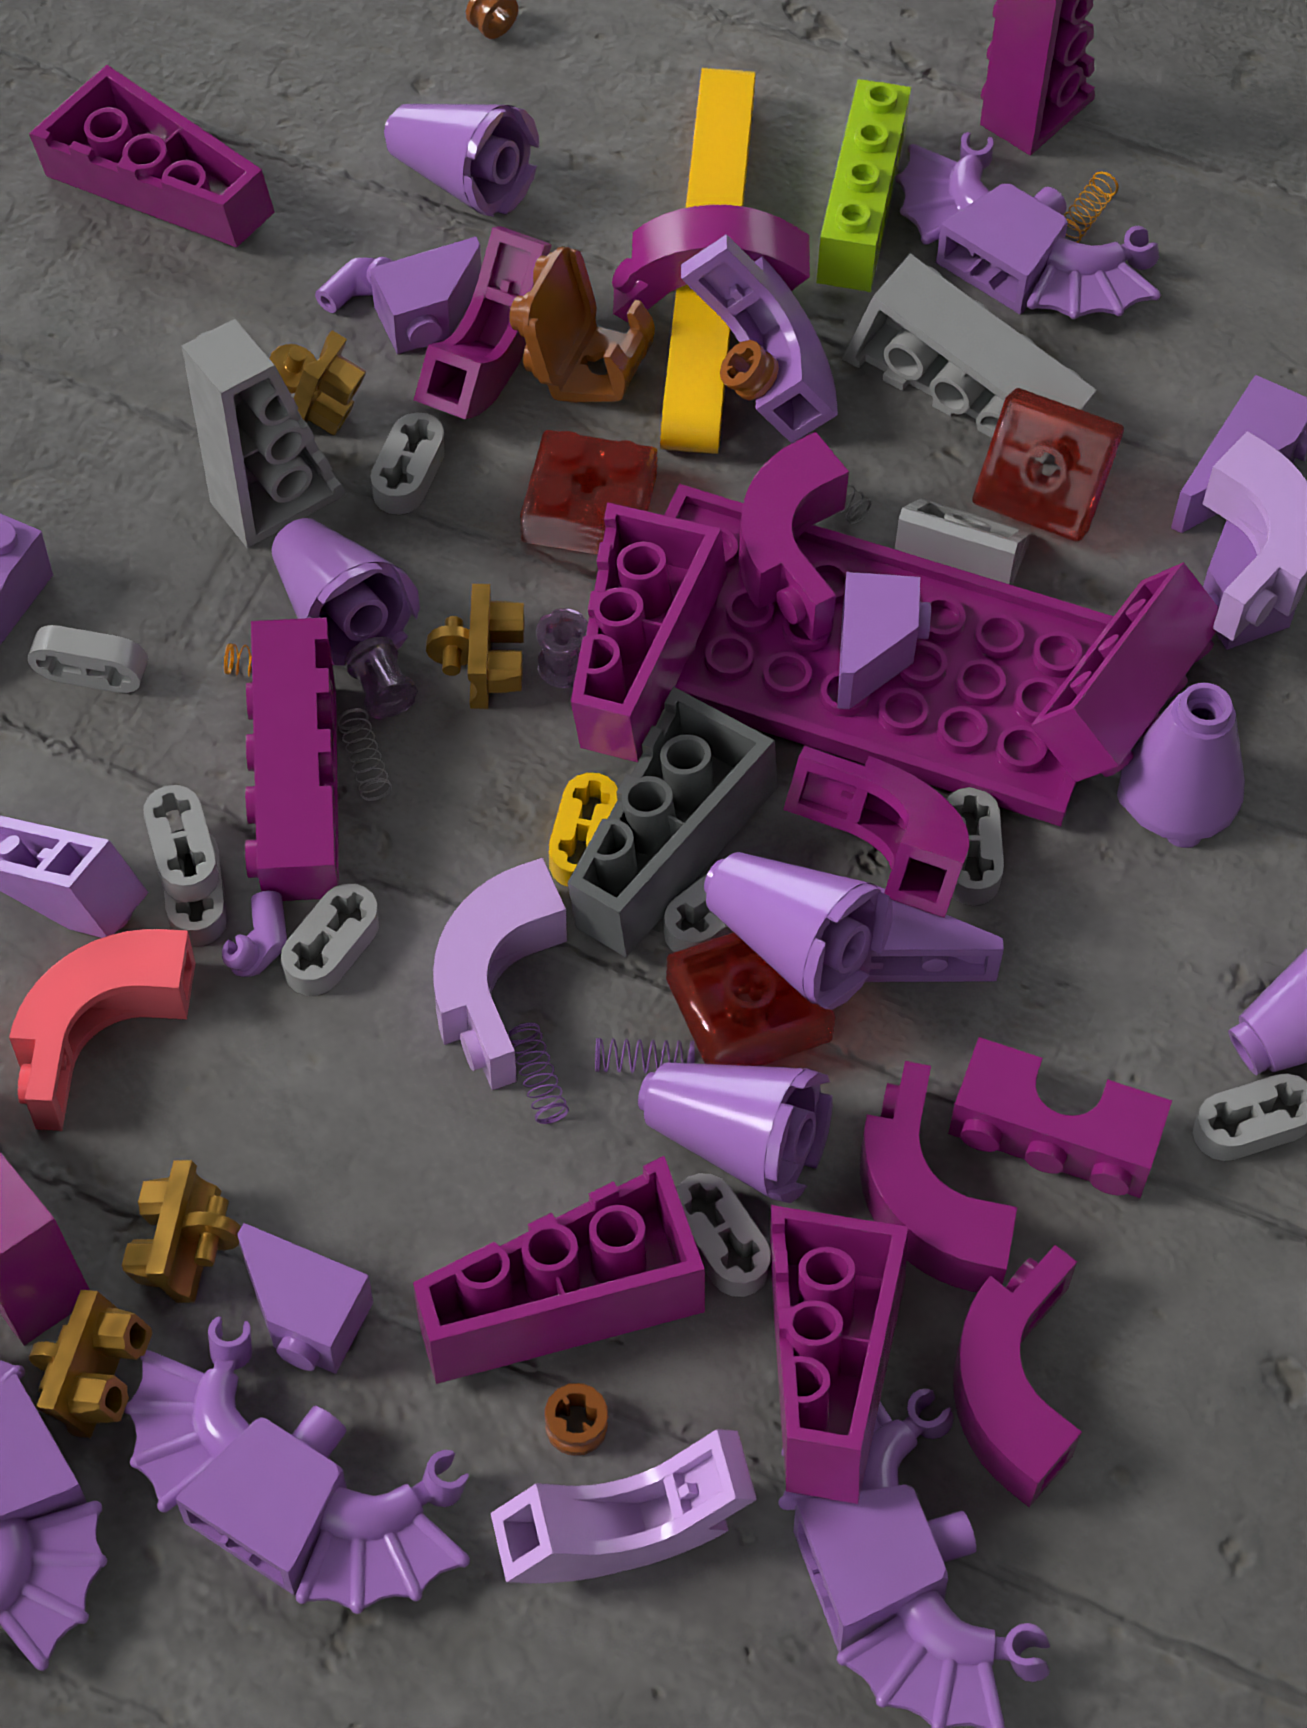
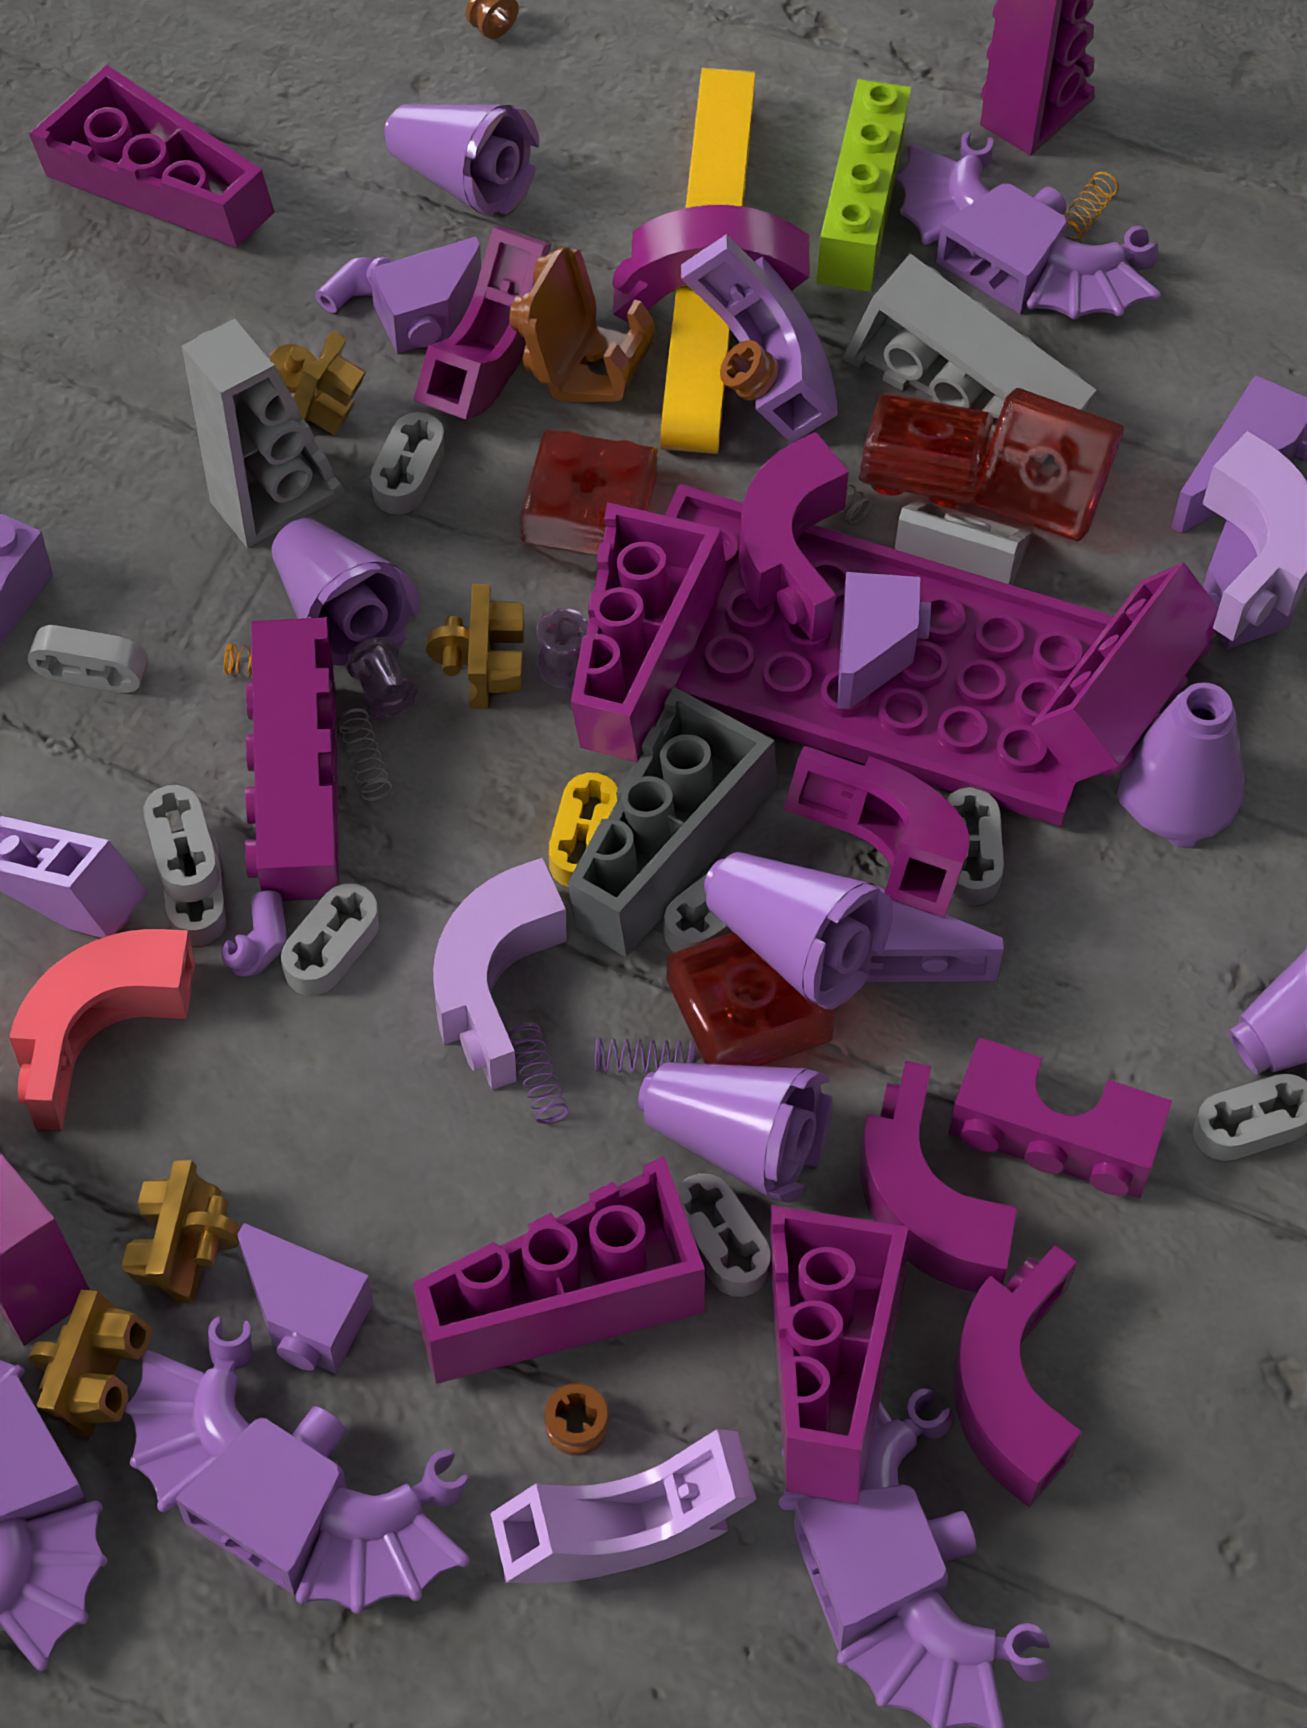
(925, 449): none -> clear red brick

